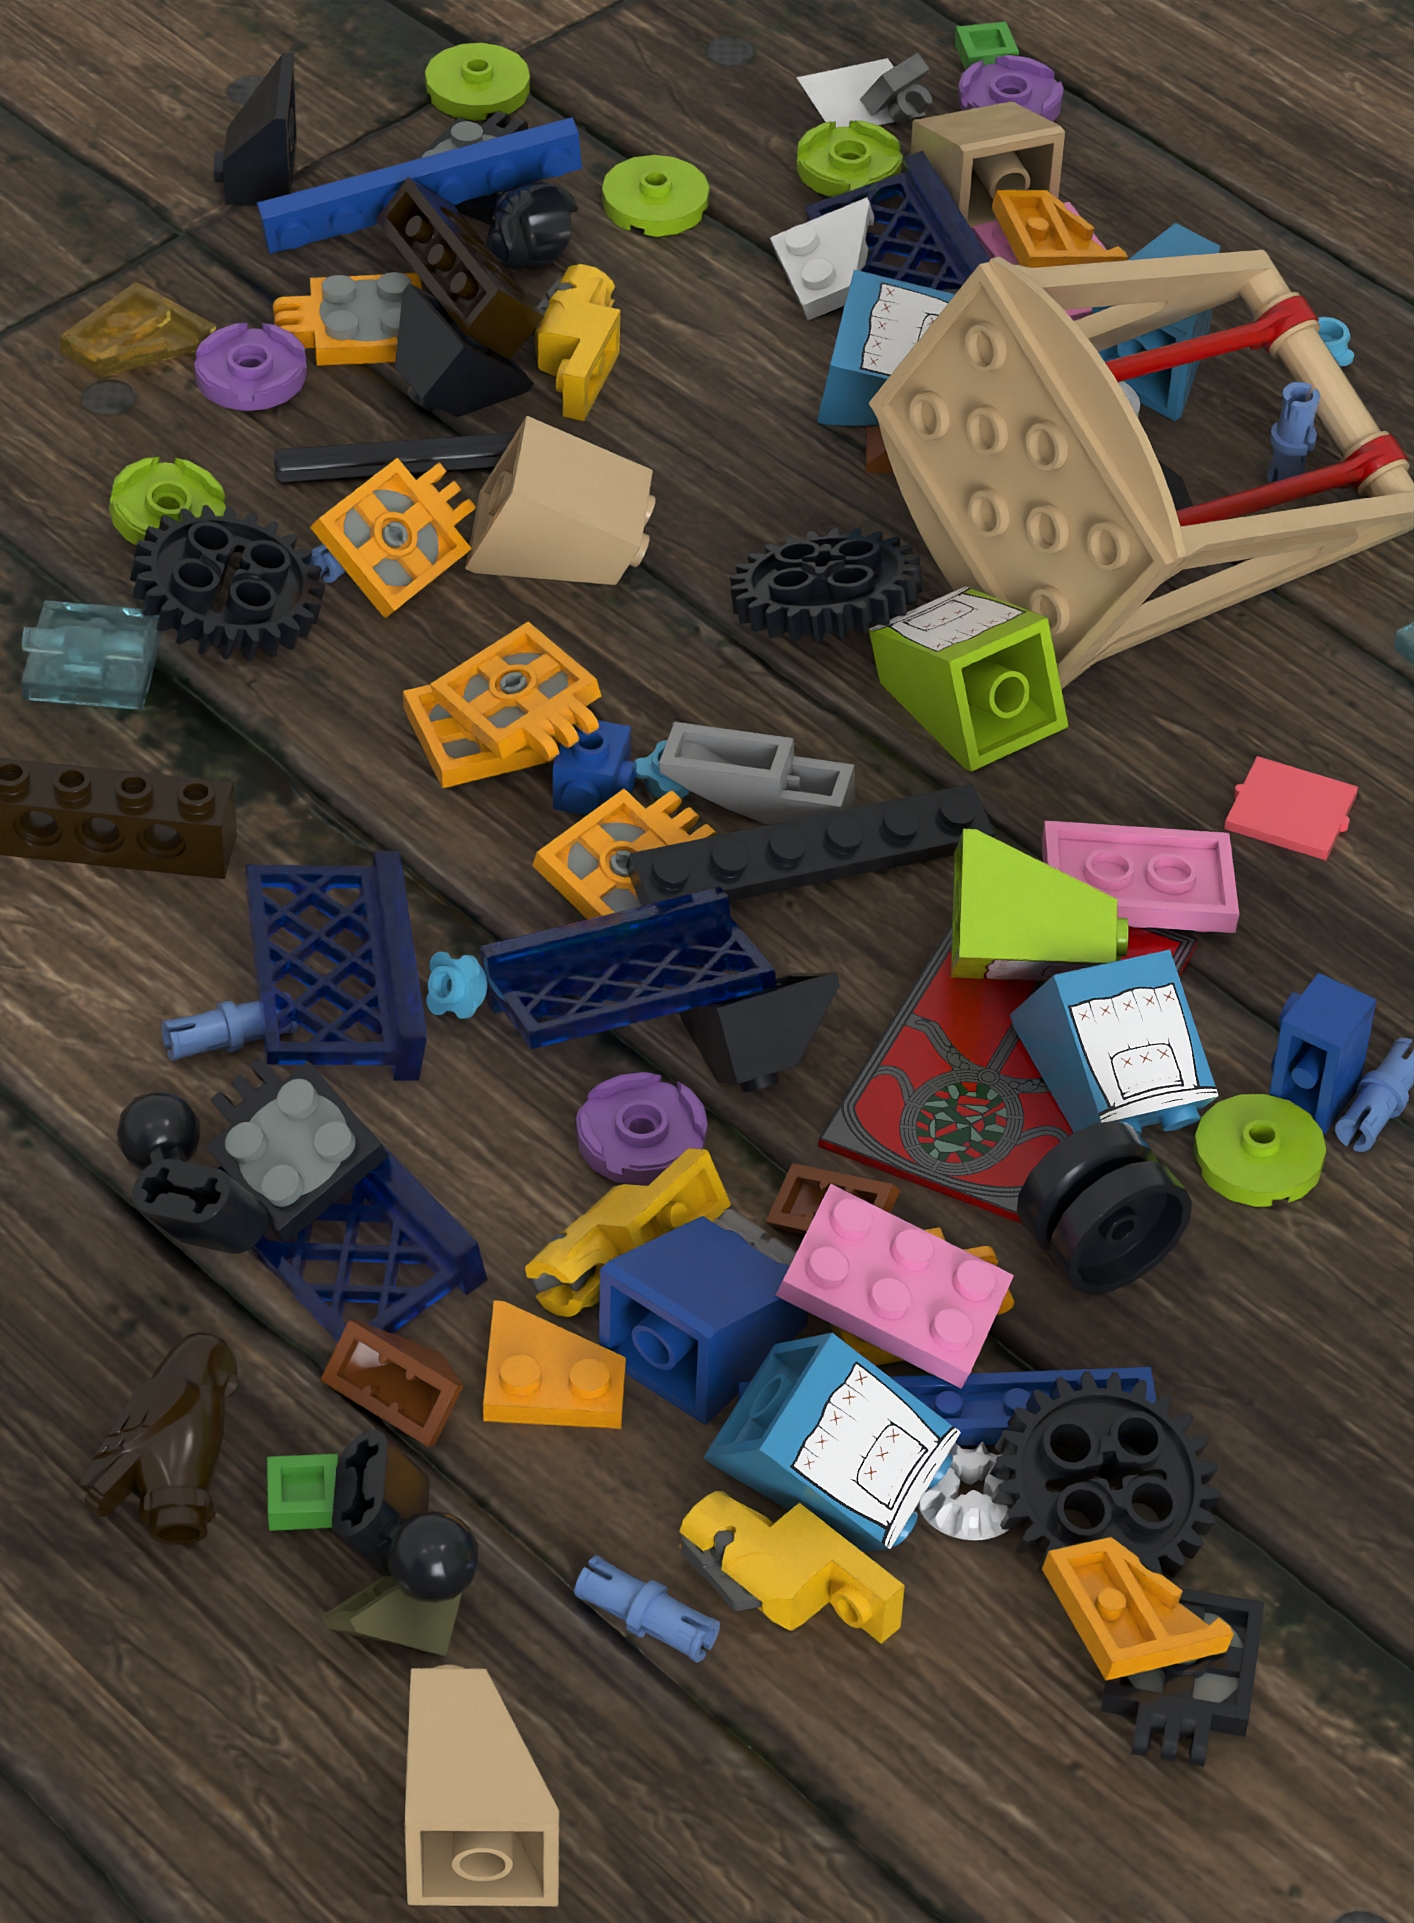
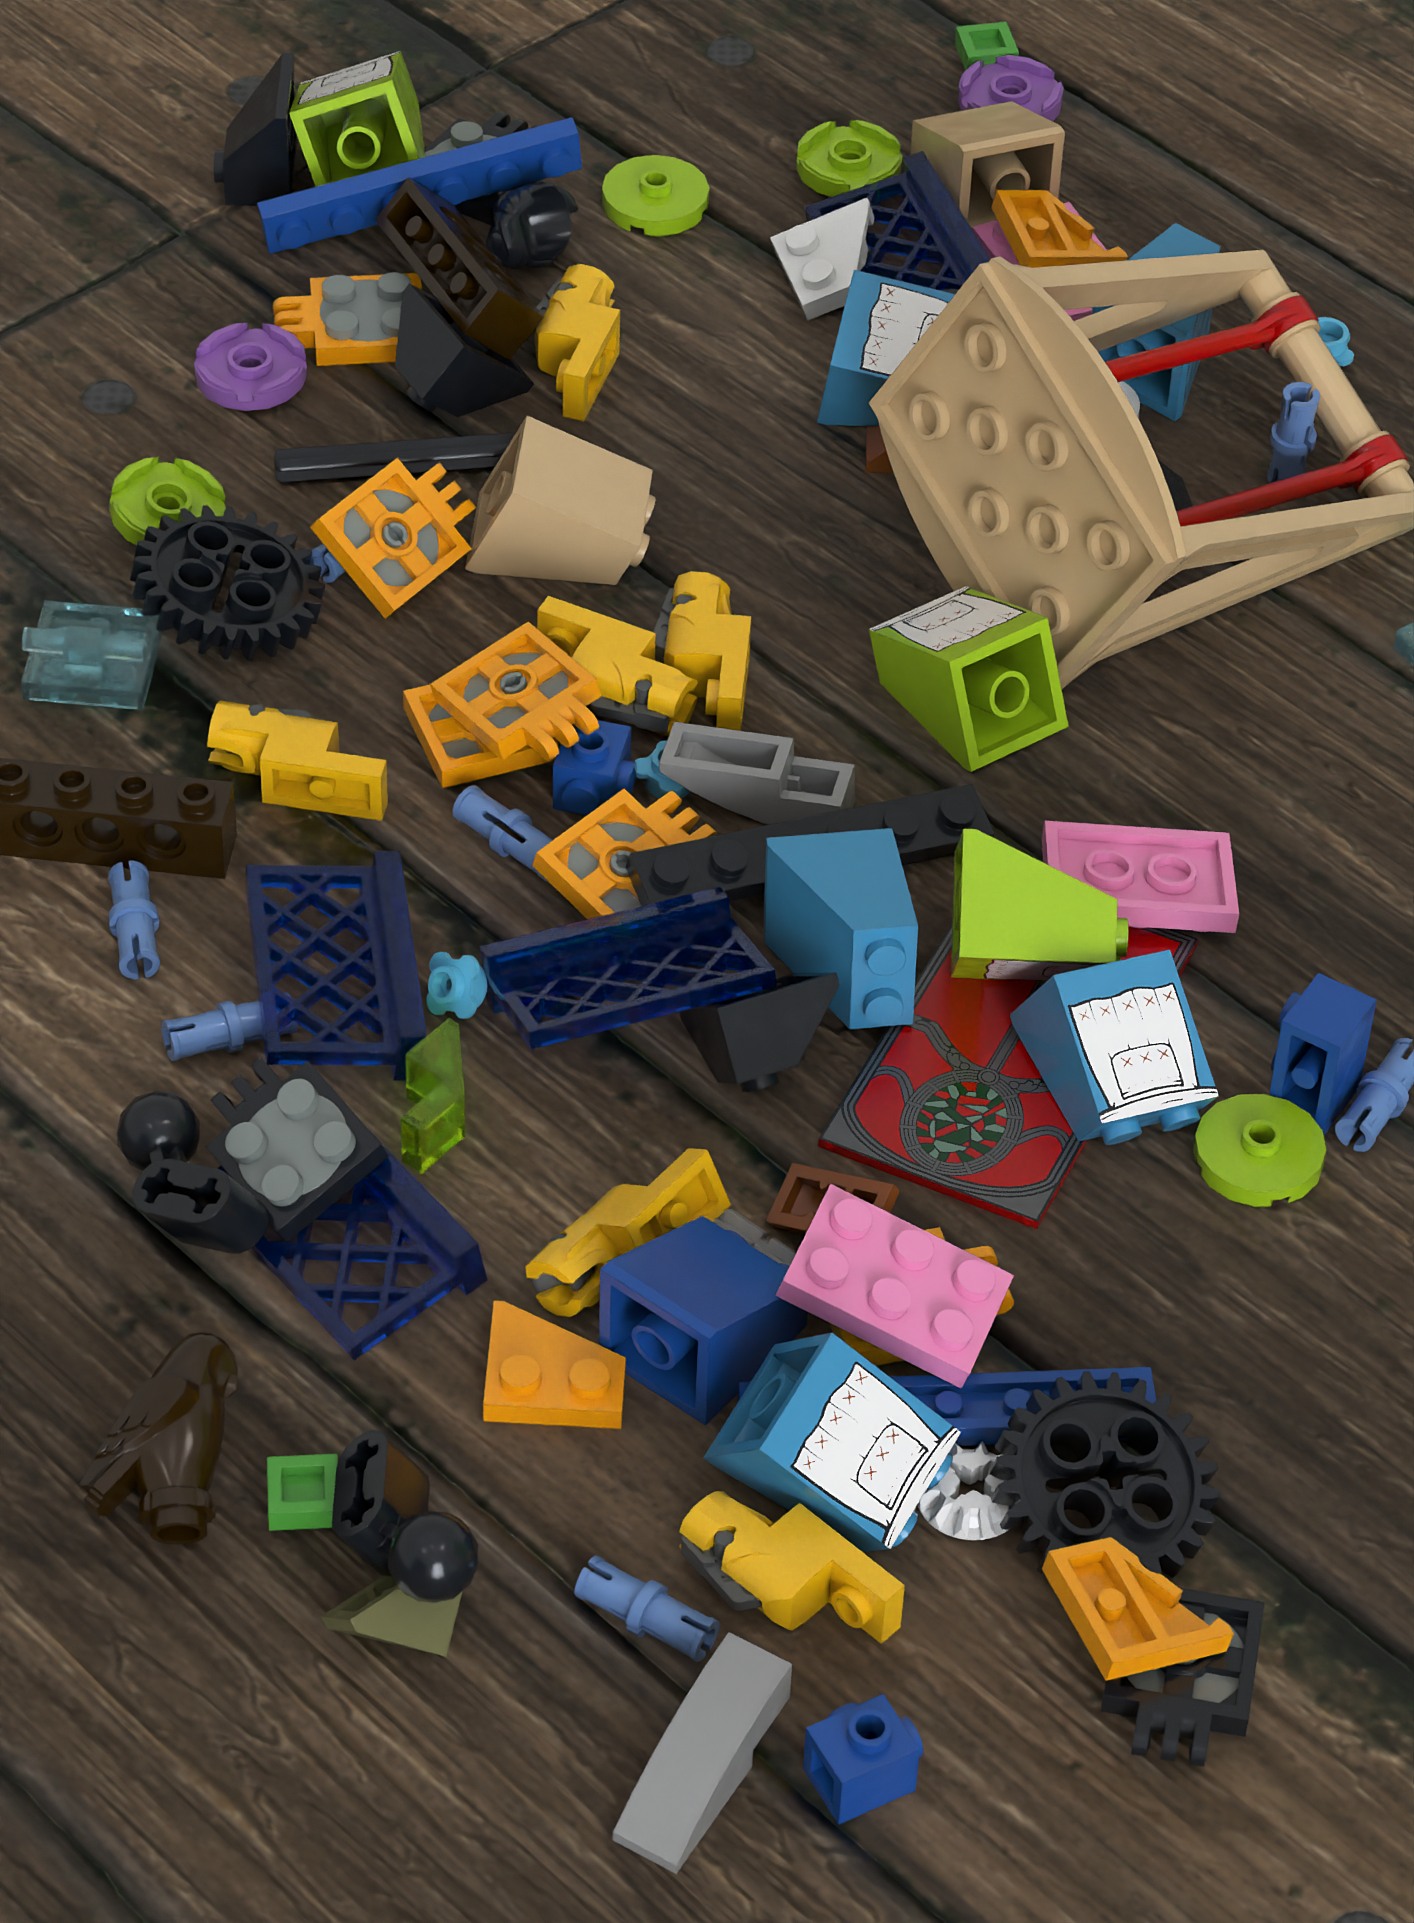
(133, 920): none -> medium blue pin
(134, 332): clear yellow wing -> none
(297, 760): none -> yellow plate
(358, 120): none -> lime slope
(394, 1380): dark orange slope -> none
(438, 1091): none -> clear neon green slope
(475, 1801): tan slope -> none
(477, 81): lime plate -> none
(484, 813): none -> medium blue pin
(624, 664): none -> yellow plate
(638, 1127): medium lavender plate -> none
(704, 1752): none -> light grey slope
(707, 644): none -> yellow plate
(826, 584): black gear -> none
(839, 90): white sticker -> none
(845, 910): none -> dark azure slope
(862, 1757): none -> blue brick
(896, 88): flat silver tile -> none
(1104, 1207): black wheel -> none
(1291, 808): coral piece -> none

